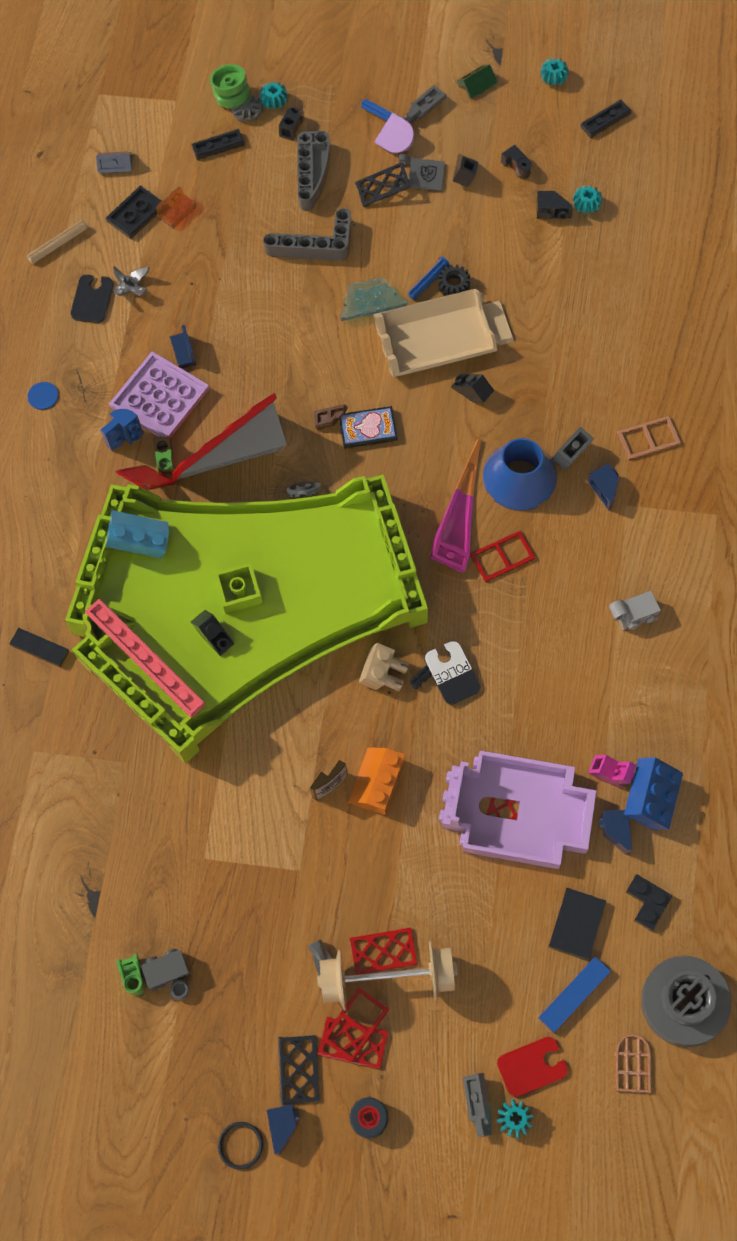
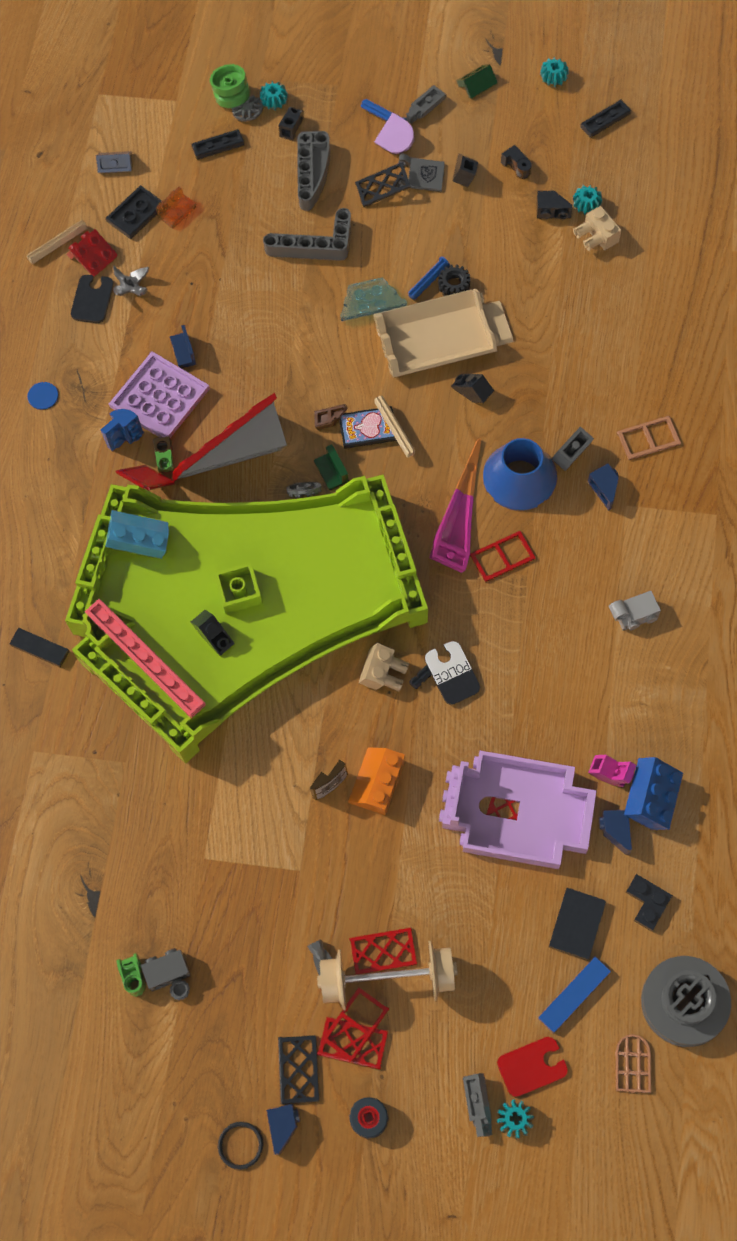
(92, 252): none -> red bracket
(332, 468): none -> dark green panel
(394, 426): none -> tan axle
(601, 227): none -> tan brick

